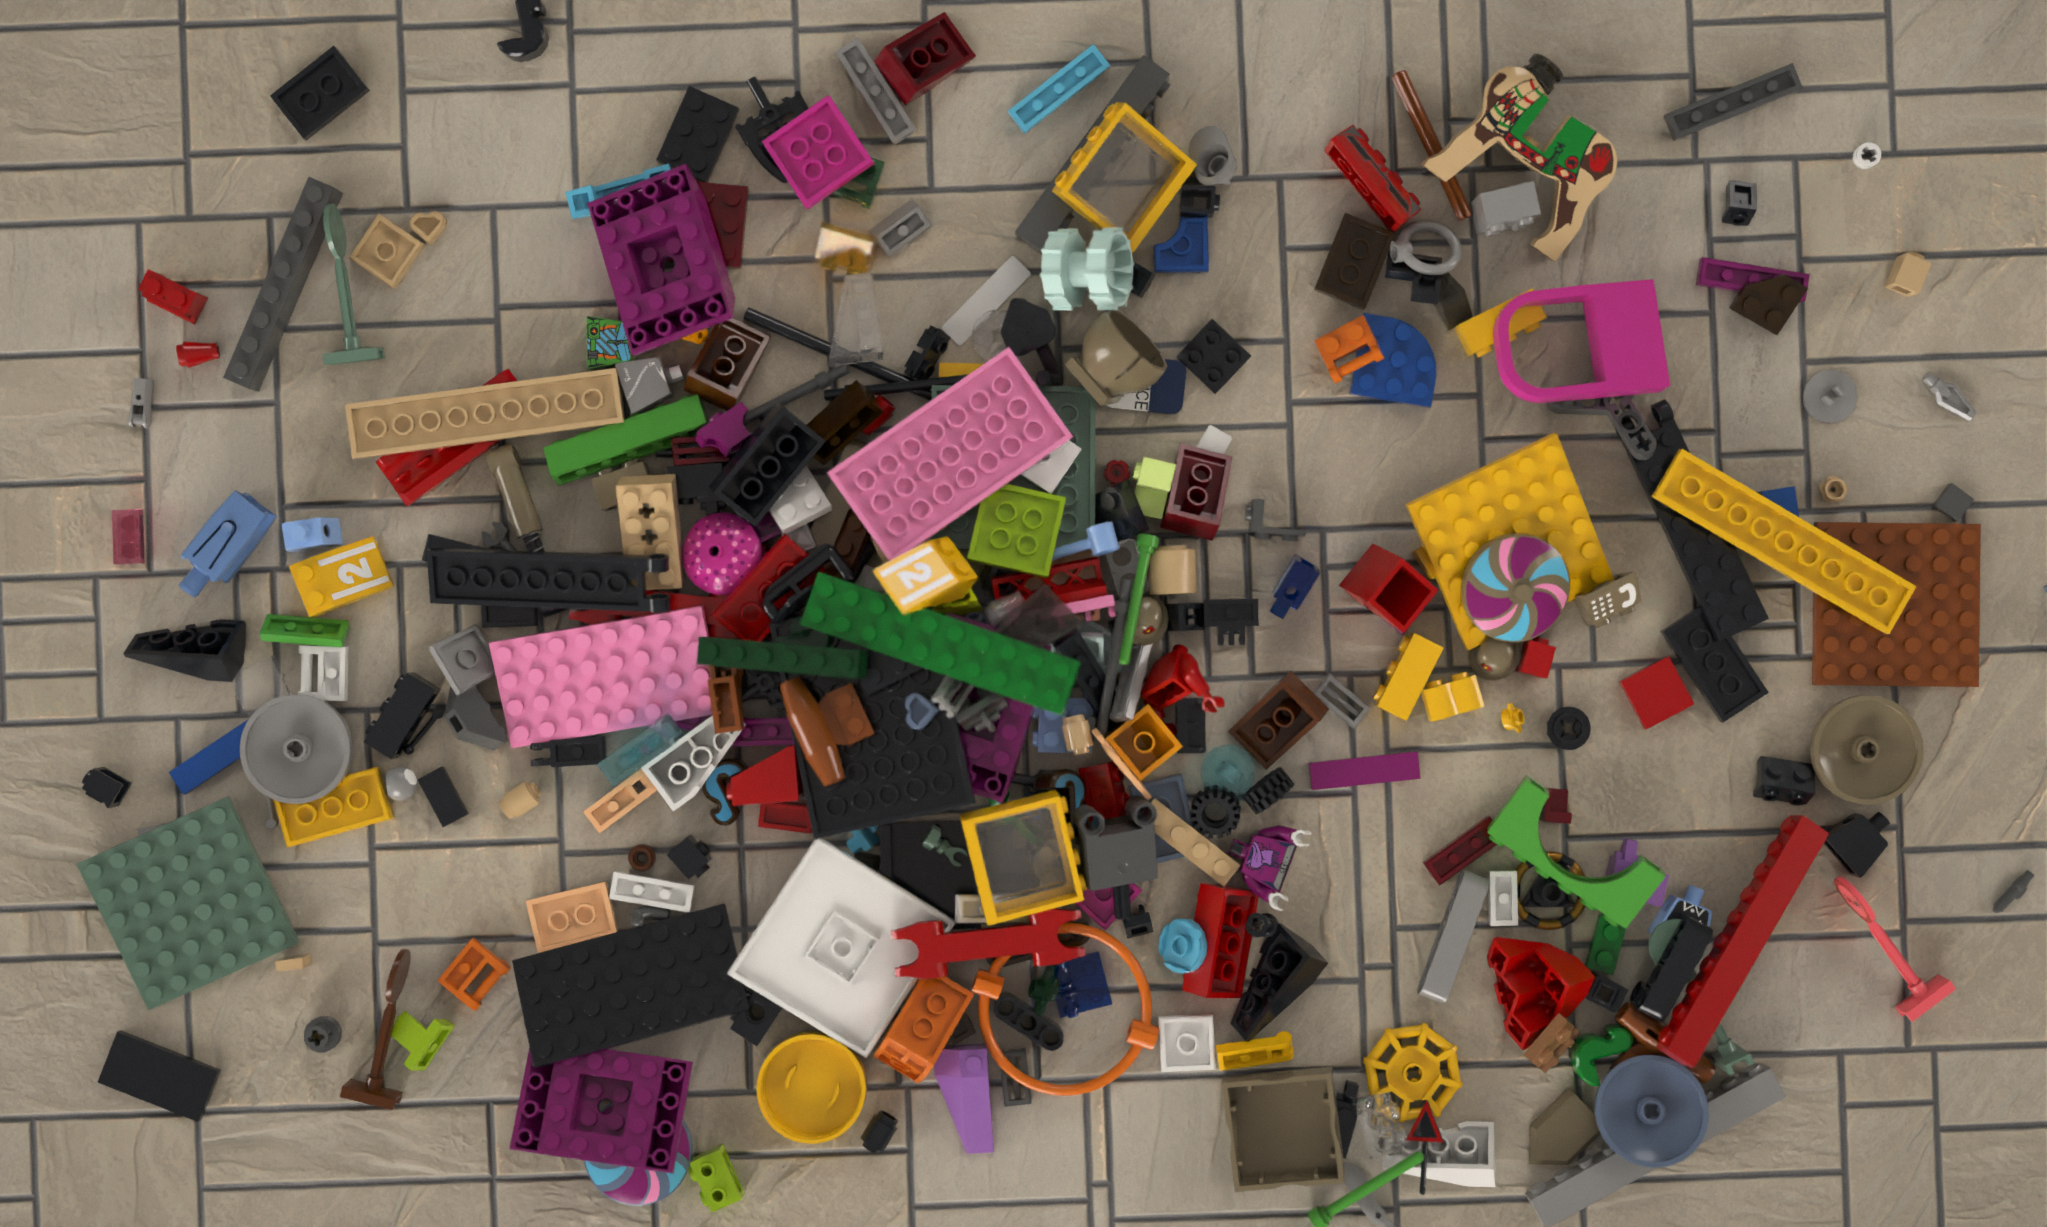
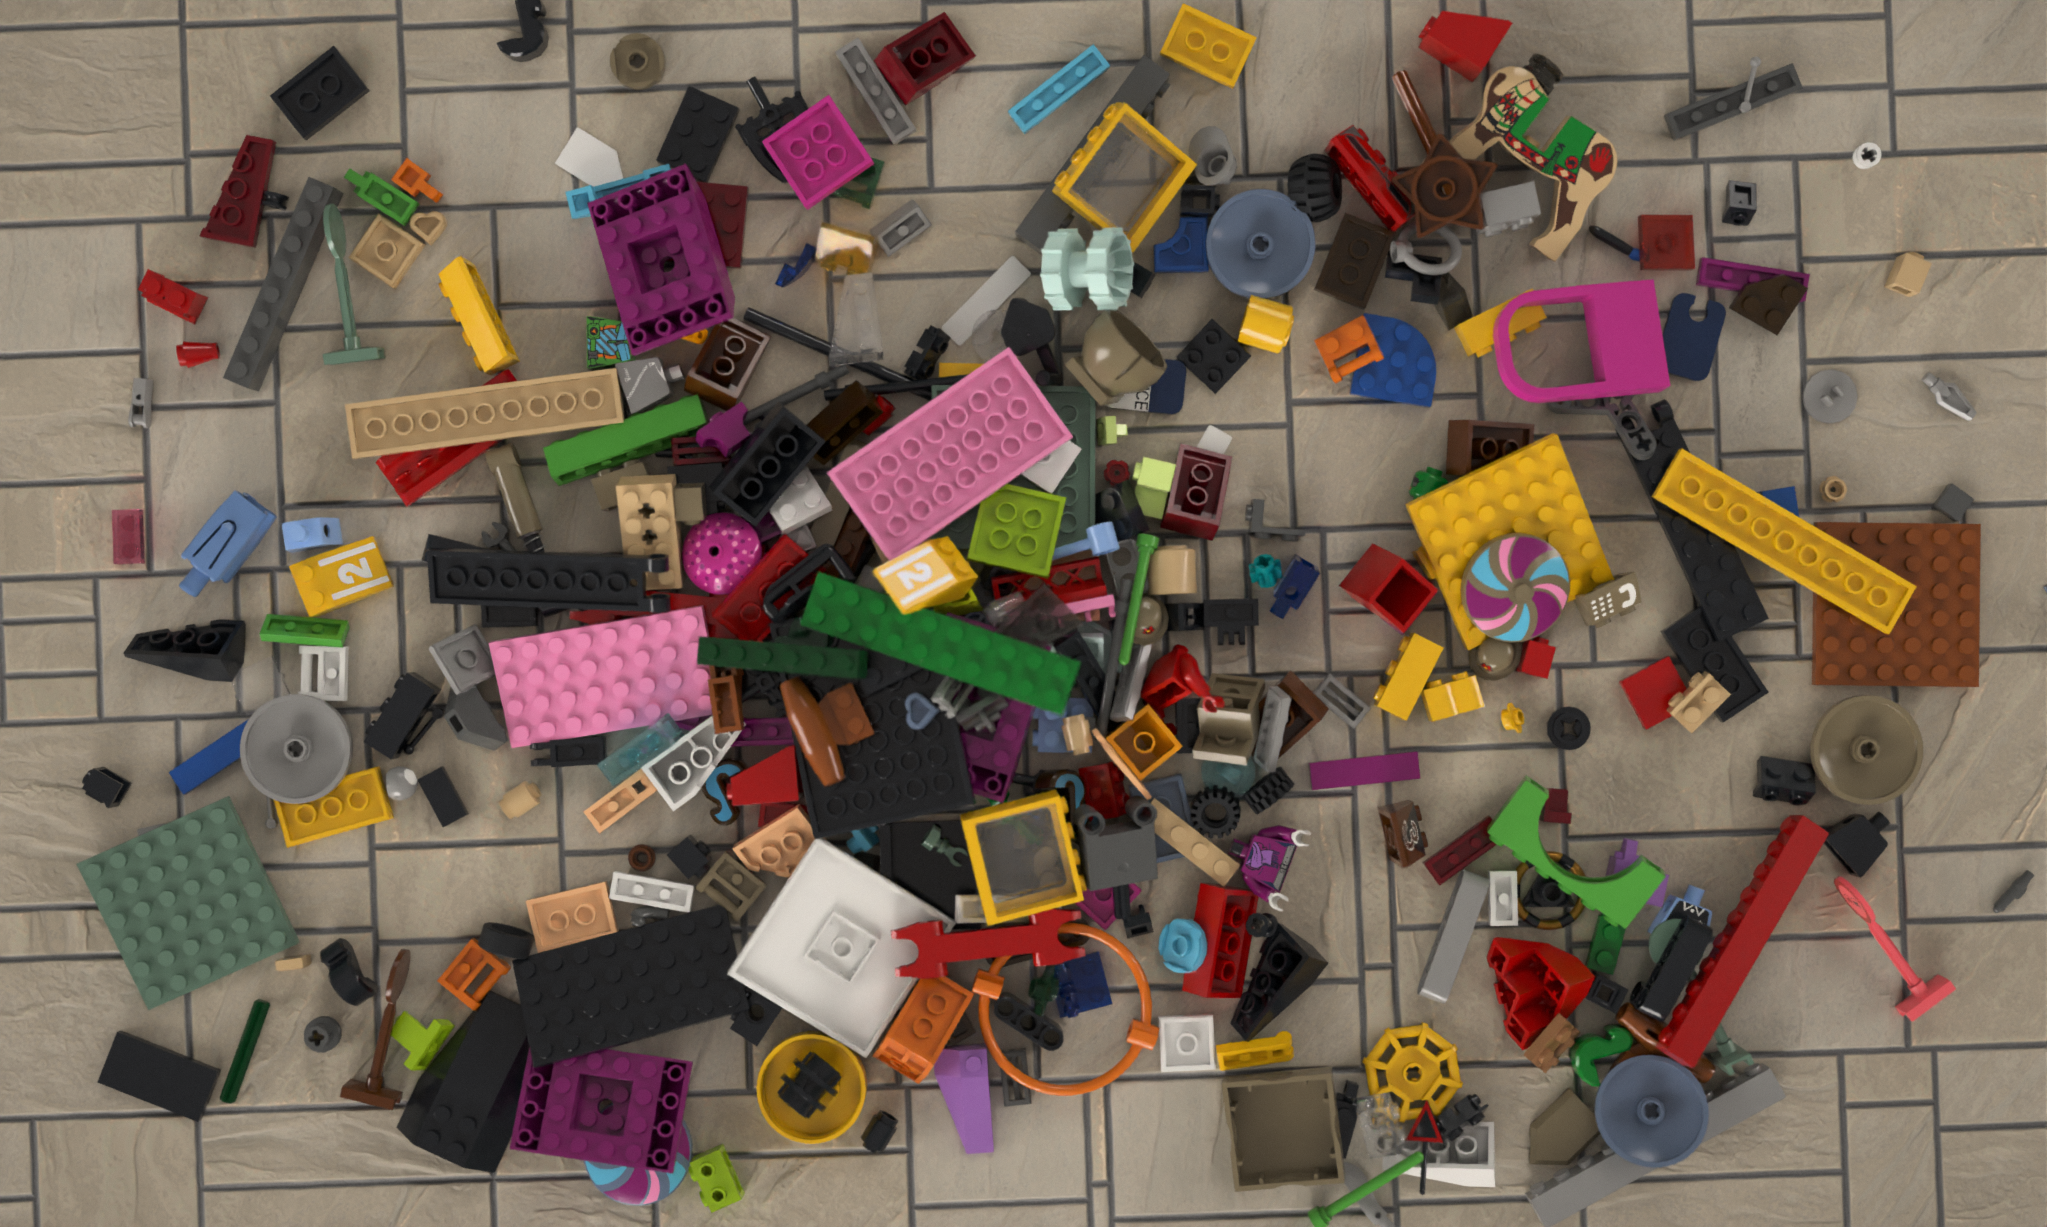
(240, 207): none -> dark red wing
(244, 1051): none -> dark green axle
(275, 200): none -> black bush
(346, 973): none -> black animal
(383, 196): none -> bright green hinge
(414, 180): none -> orange plate
(472, 1089): none -> black wedge
(478, 316): none -> yellow slope
(506, 940): none -> black tyre
(590, 159): none -> white sticker
(625, 52): none -> dark tan plate
(690, 503): none -> dark tan brick
(736, 879): none -> dark tan plate
(778, 844): none -> light nougat plate
(791, 274): none -> clear blue slope
(809, 1085): none -> black piece
(1109, 431): none -> yellowish green tile
(1207, 46): none -> yellow plate
(1233, 729): none -> dark tan bracket
(1260, 244): none -> sand blue dish
(1265, 571): none -> teal gear
(1266, 324): none -> yellow piece
(1272, 729): none -> light grey plate
(1315, 186): none -> black wheel
(1402, 832): none -> reddish brown slope
(1425, 184): none -> reddish brown plate
(1426, 481): none -> green head
(1463, 41): none -> red slope
(1469, 1112): none -> black hinge
(1479, 442): none -> reddish brown slope
(1615, 242): none -> black piece
(1666, 242): none -> clear red plate
(1691, 343): none -> dark blue piece
(1697, 701): none -> tan bracket
(1745, 106): none -> light grey hinge

